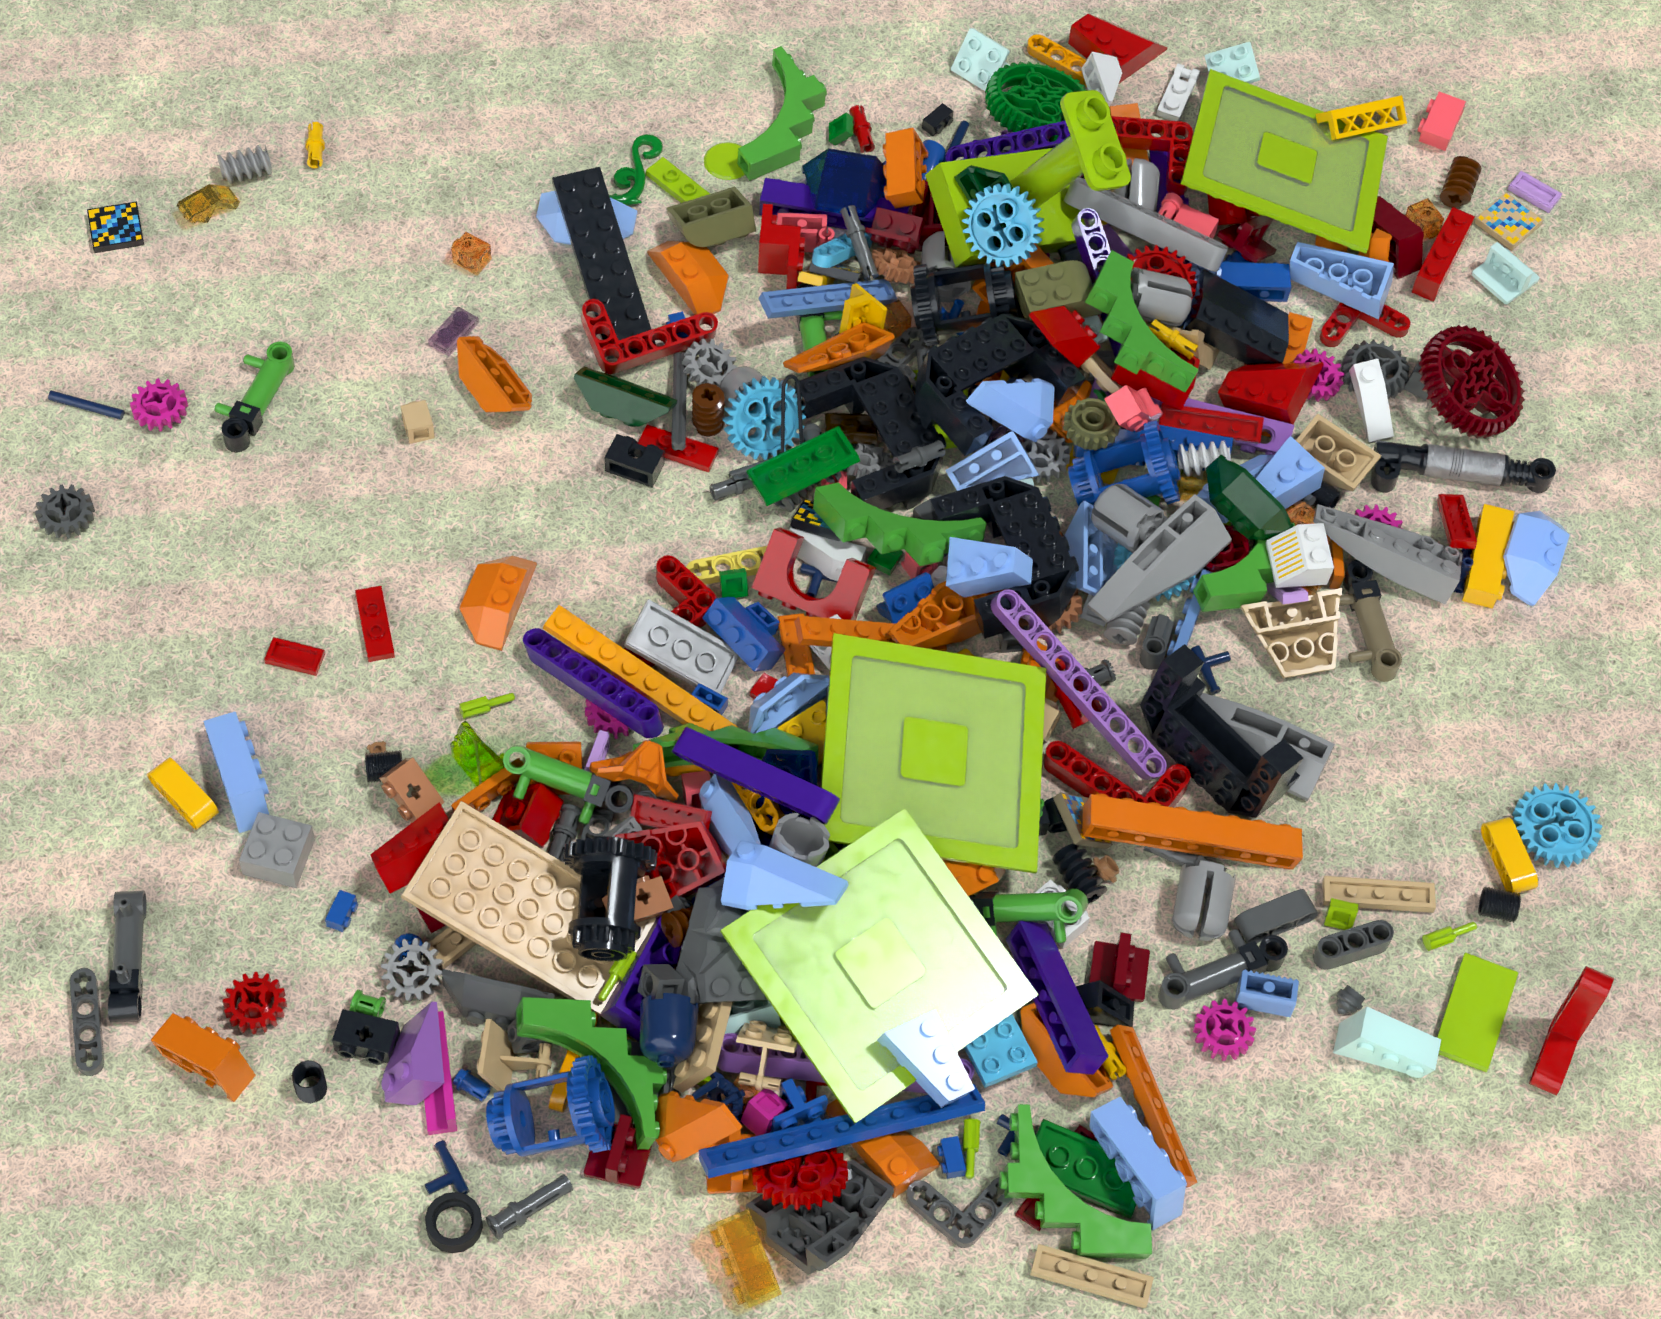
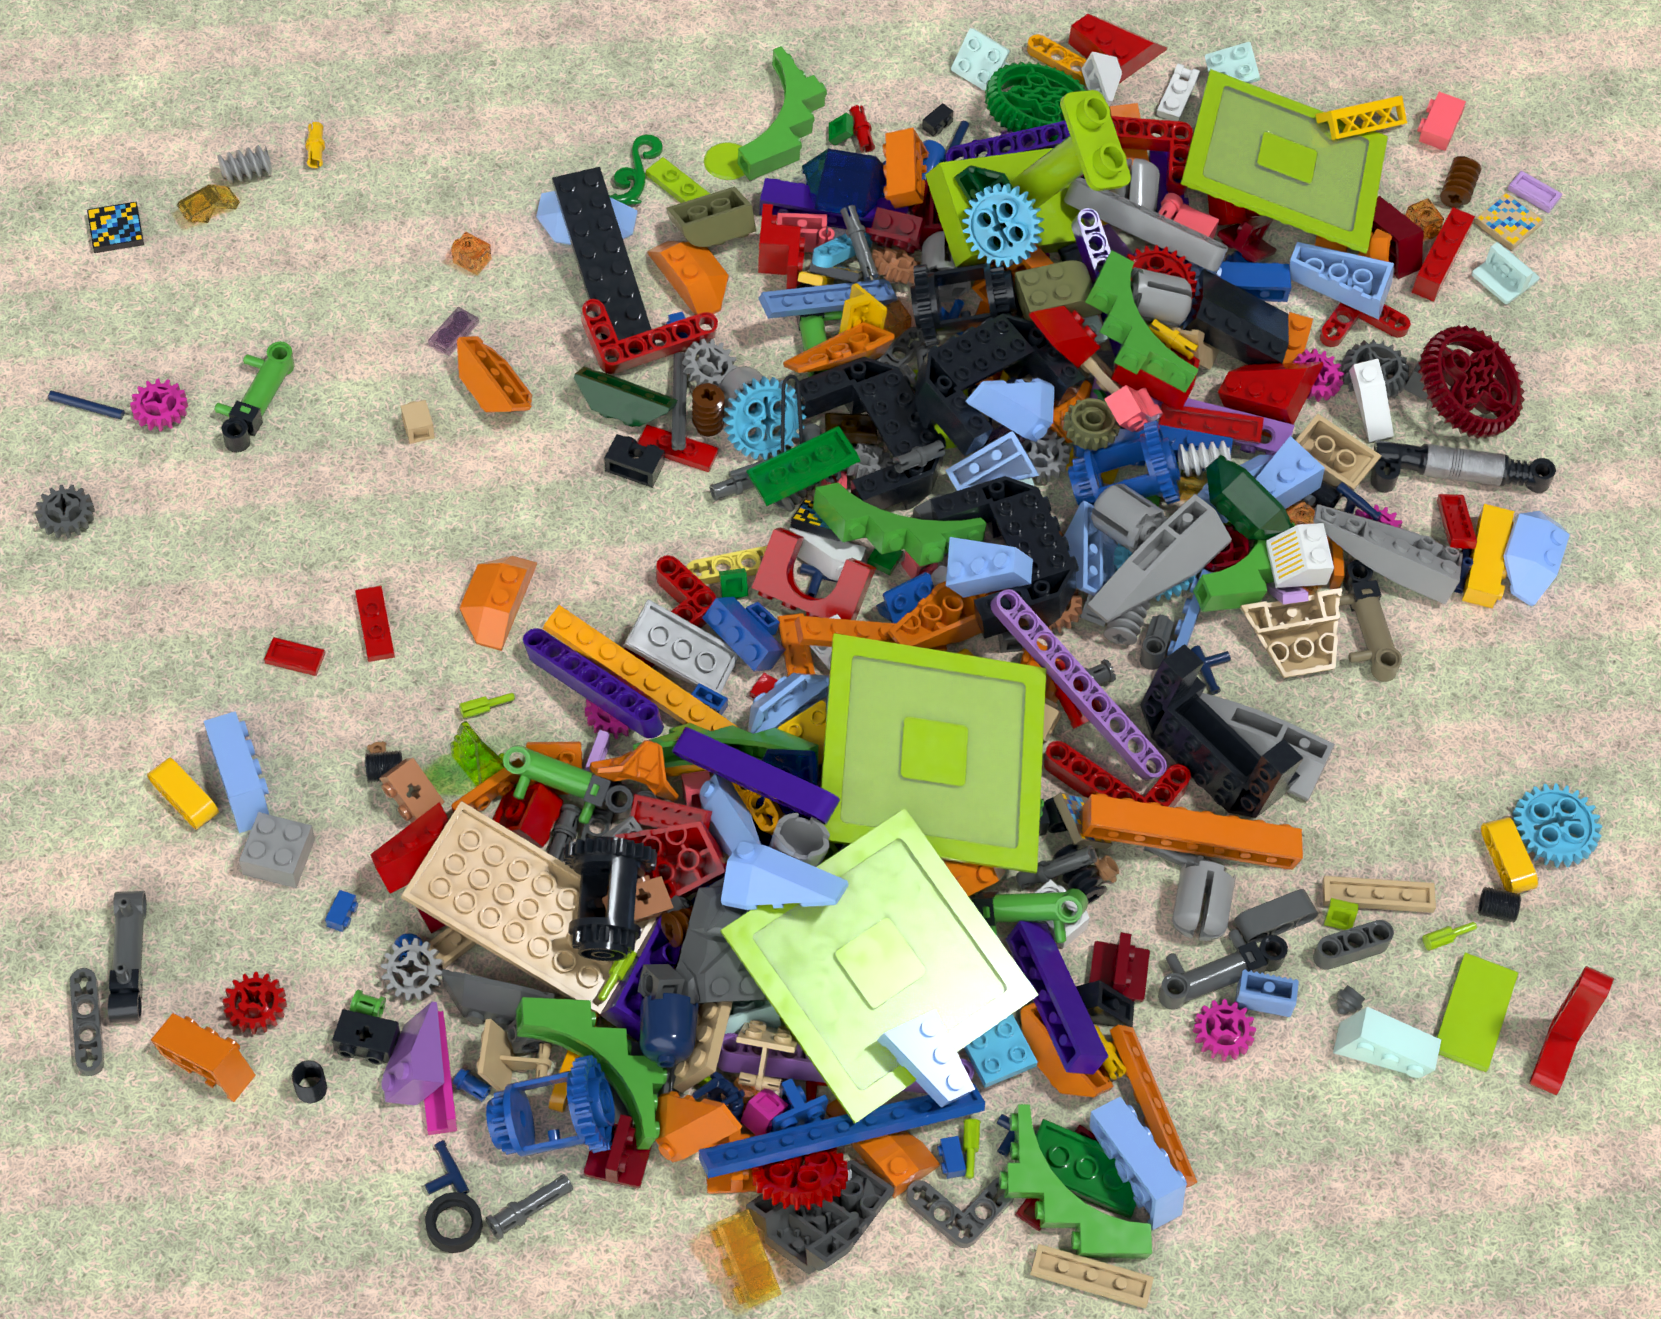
(1056, 867): none -> dark grey pin
(1355, 500): none -> dark blue piece

